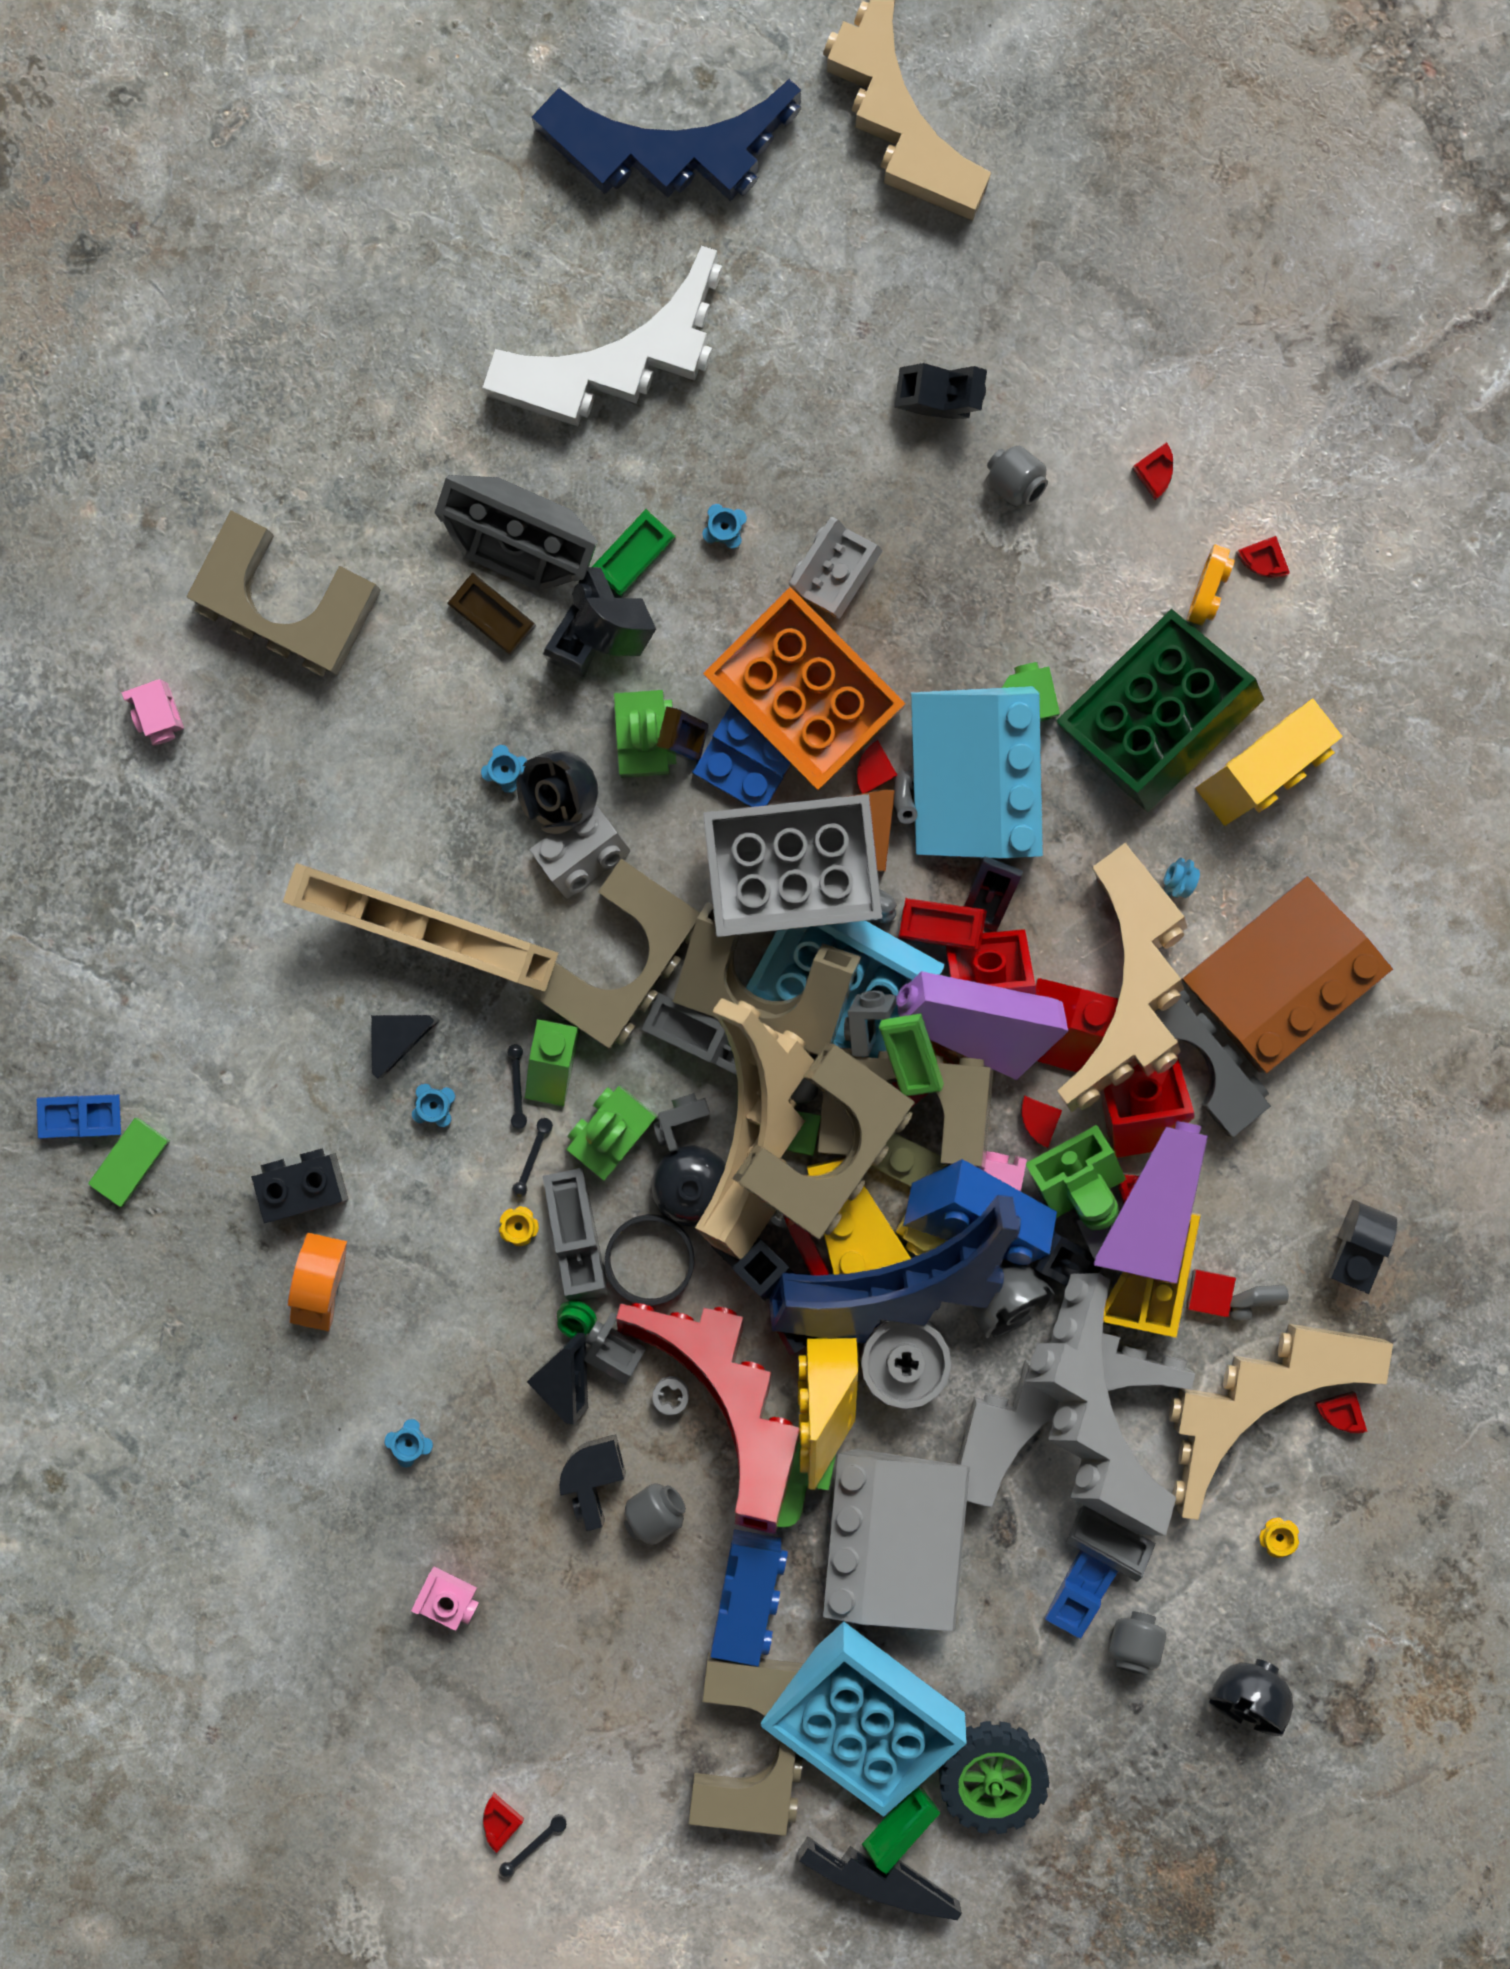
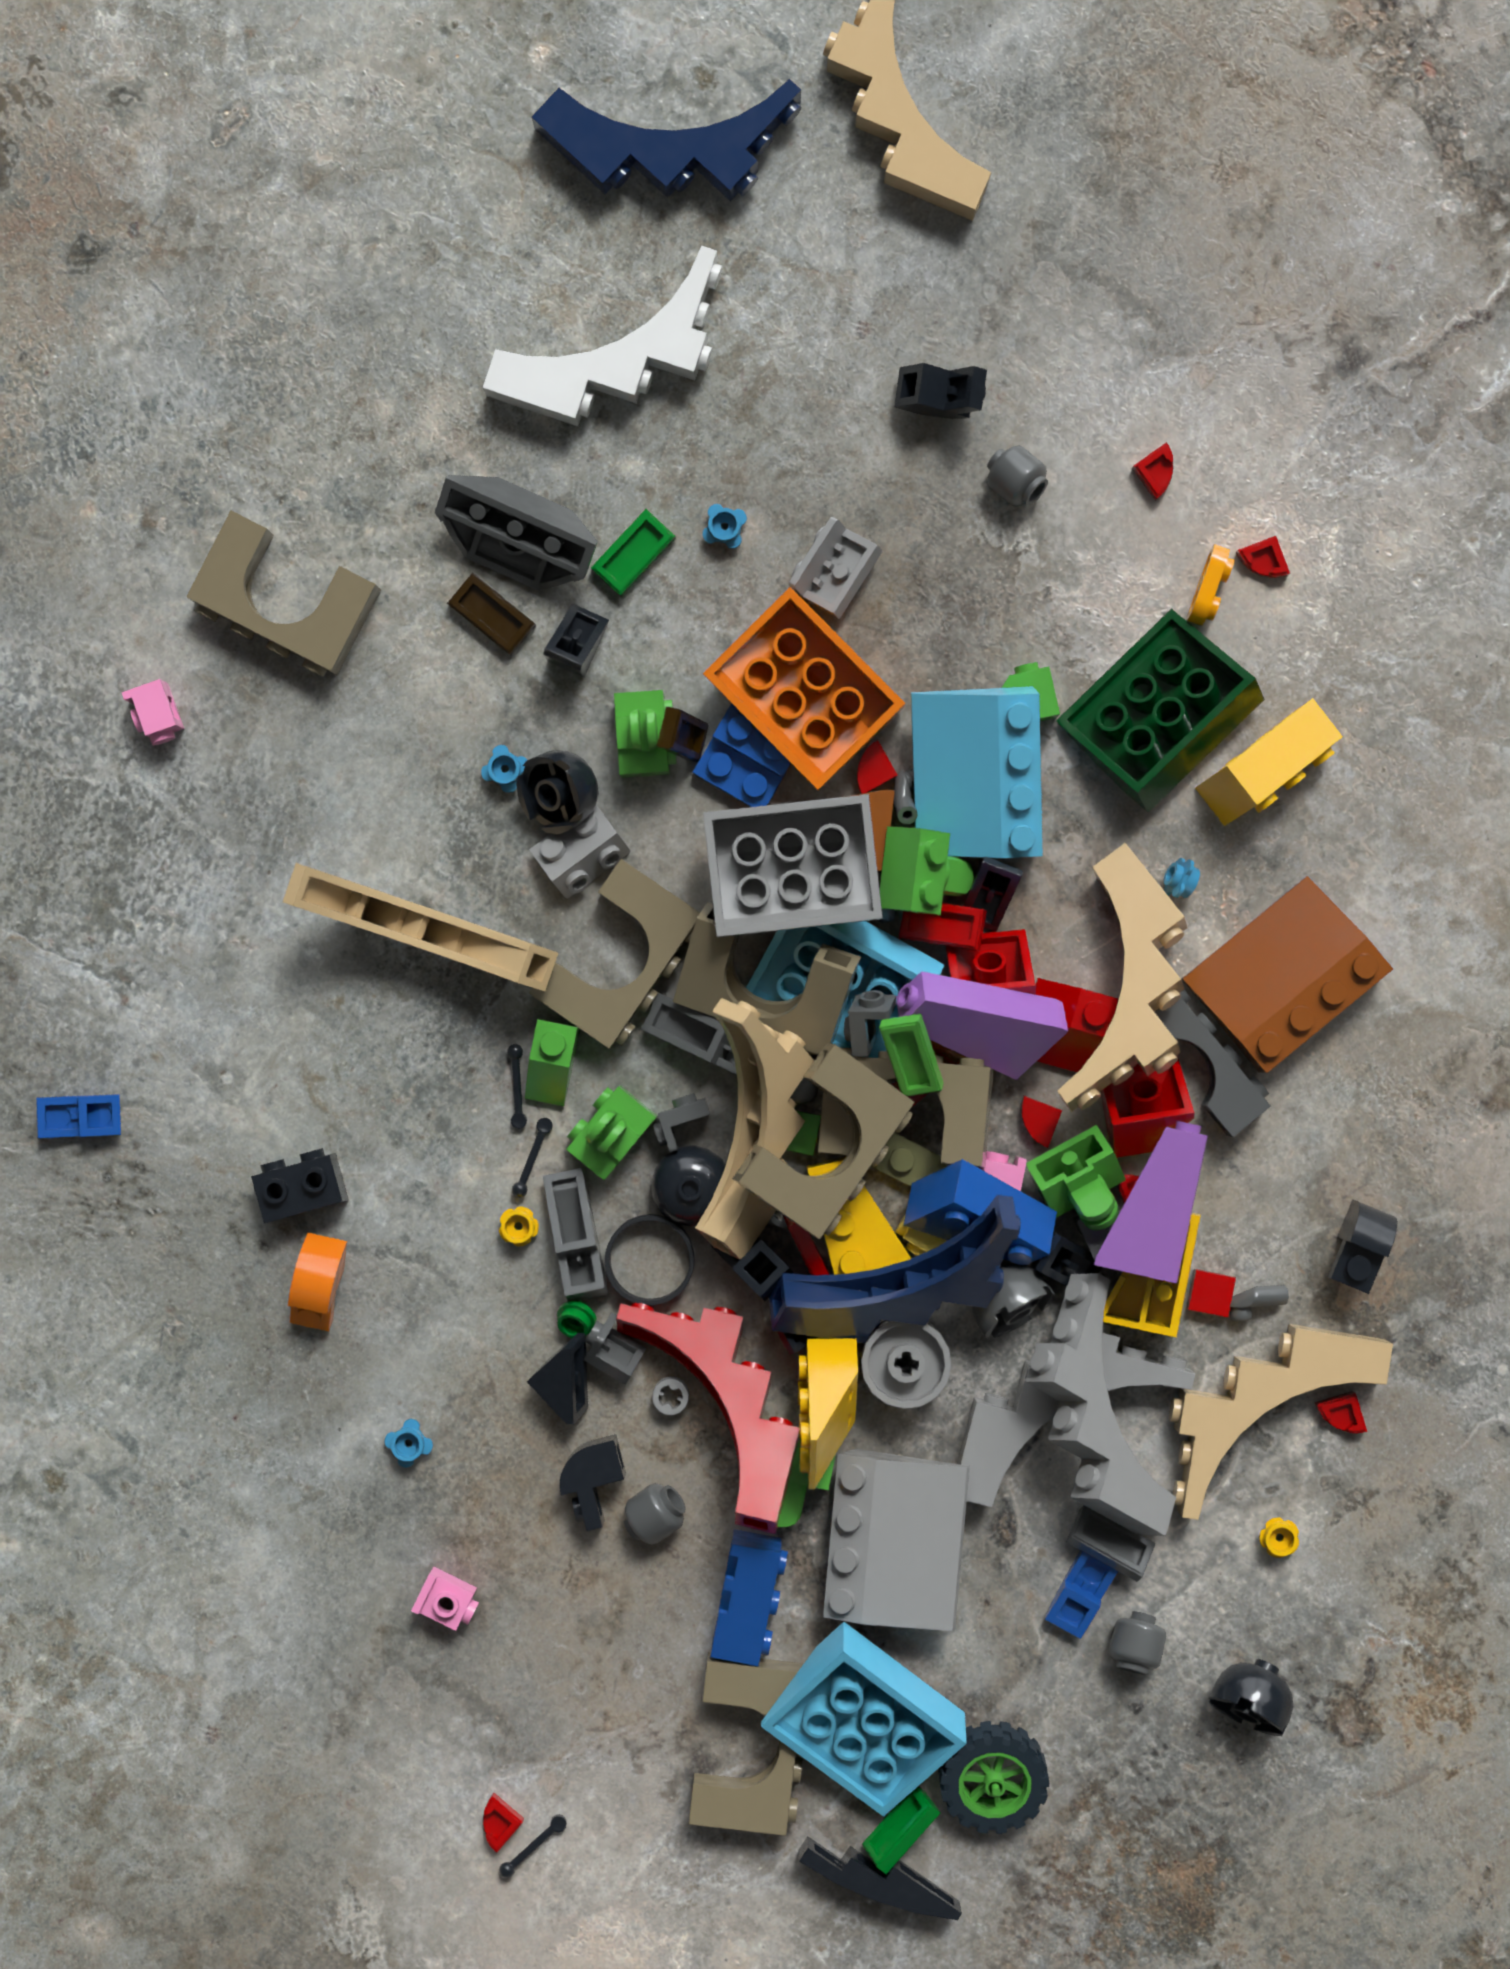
(129, 1162): bright green tile -> none
(394, 1037): black slope -> none
(424, 1112): dark azure plate -> none
(608, 622): black brick -> none
(920, 871): none -> bright green brick

